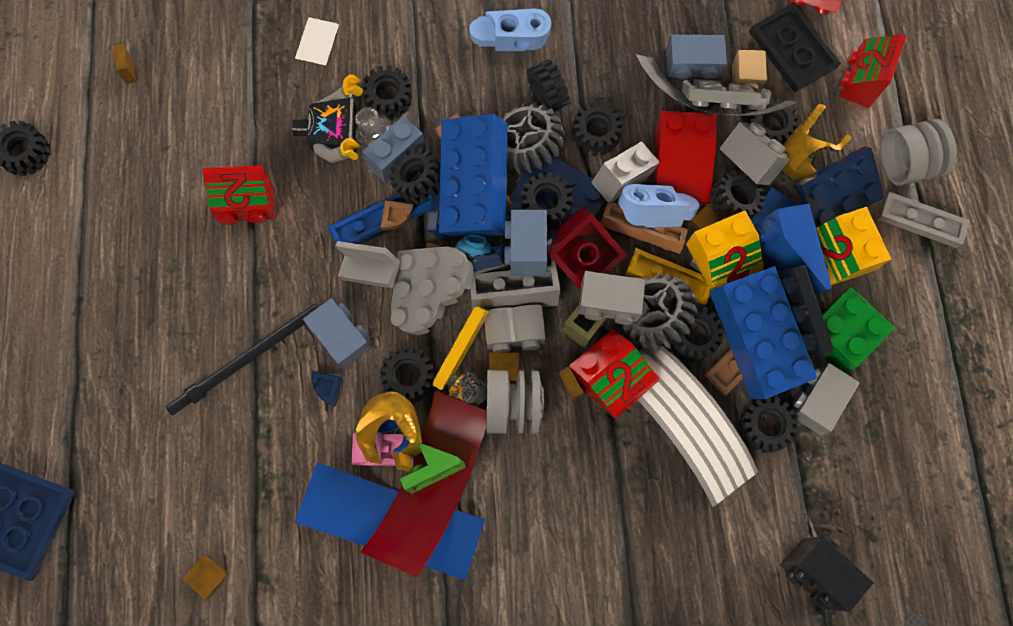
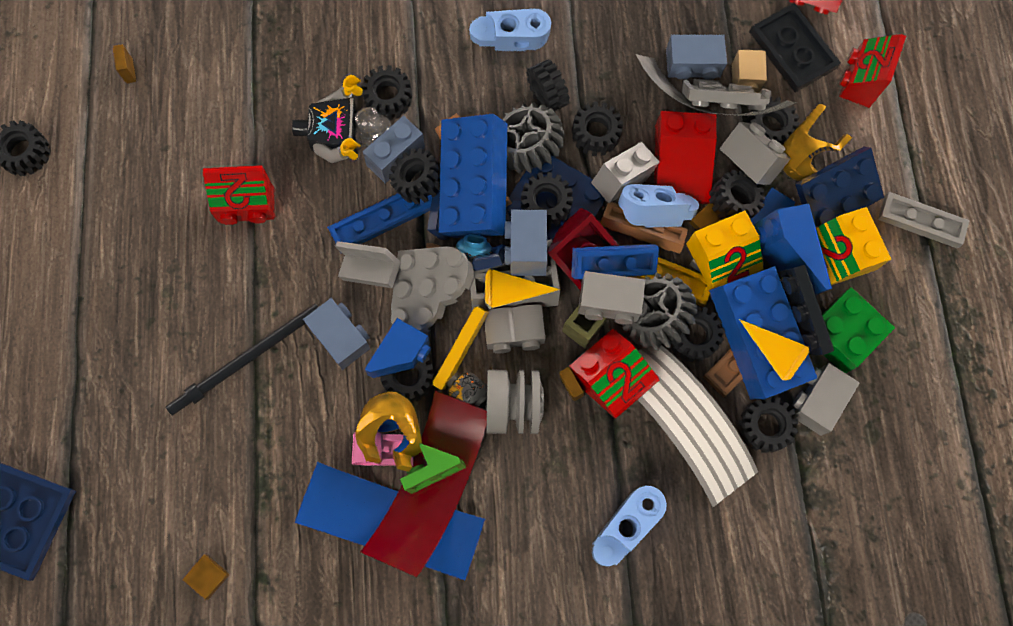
(317, 41): white sticker -> none
(327, 387): dark blue tile -> none
(395, 214): medium nougat tile -> none
(399, 350): none -> blue slope
(505, 361): pearl gold tile -> none
(507, 289): none -> yellow sticker
(610, 545): none -> light blue piece
(615, 260): none -> blue tile
(781, 352): none -> yellow sticker
(826, 574): black brick -> none
(918, 152): light grey wheel -> none

